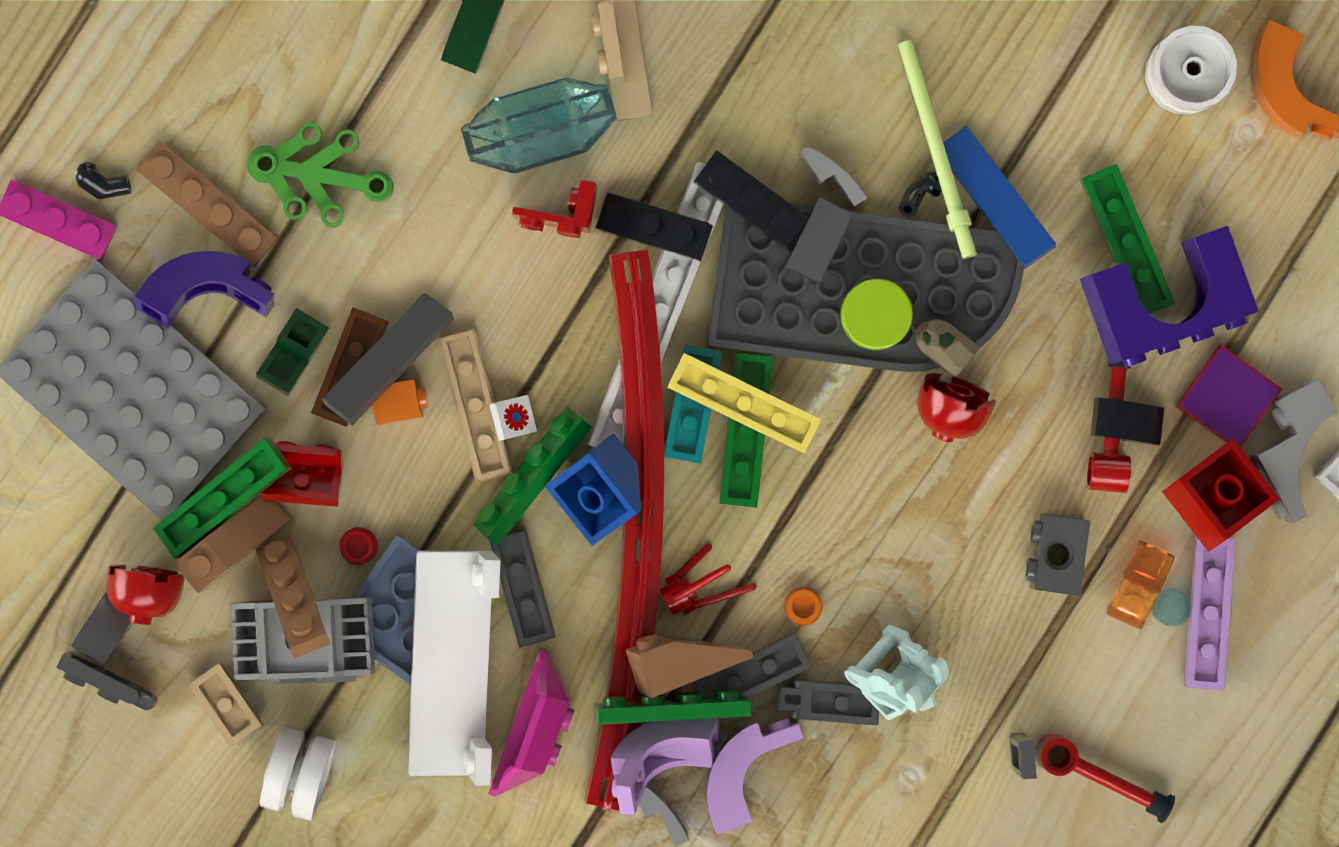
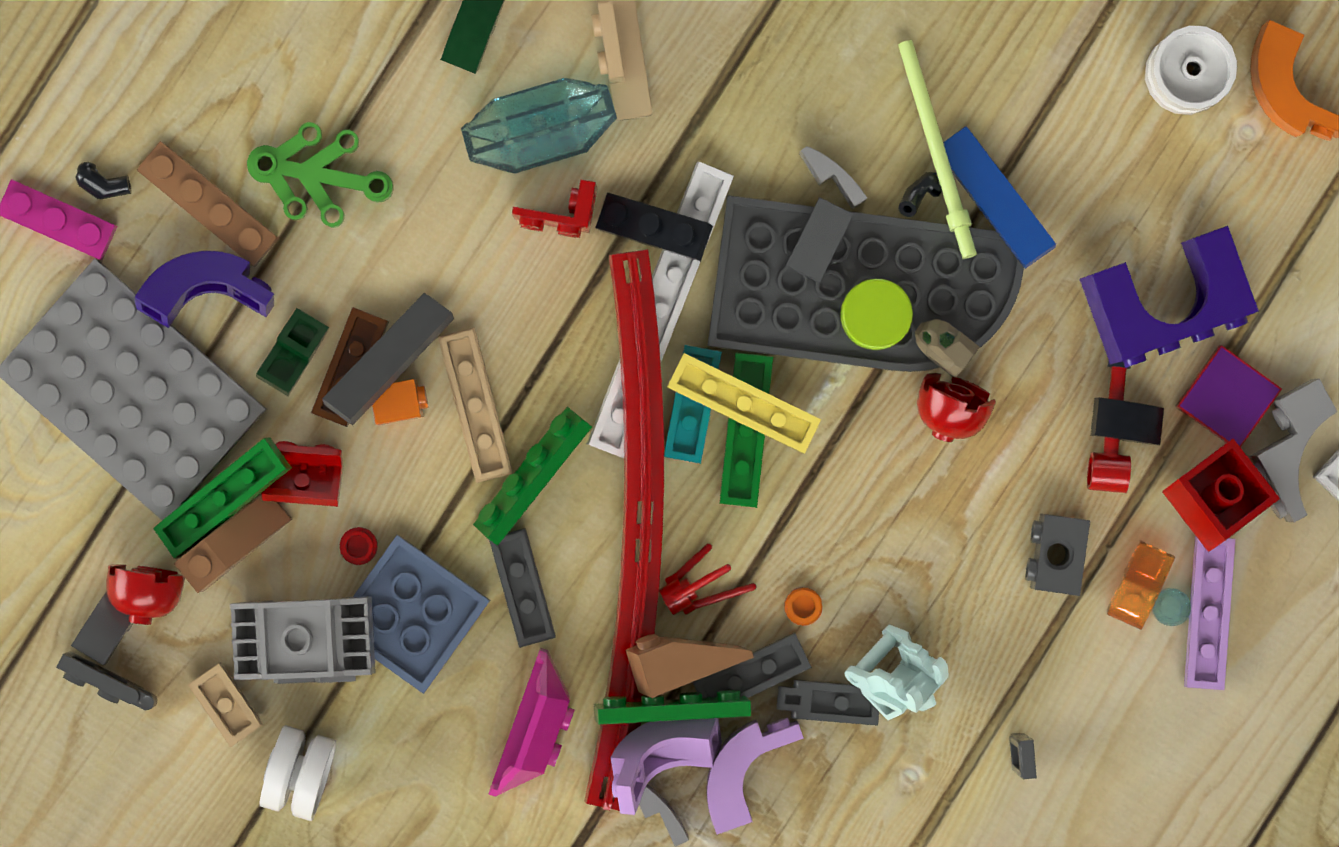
(292, 596): medium nougat plate -> none
(451, 664): white bracket -> none
(513, 417): white tile -> none
(599, 489): blue slope -> none
(751, 199): black plate -> none
(1127, 236): green plate -> none
(1155, 803): red piece -> none

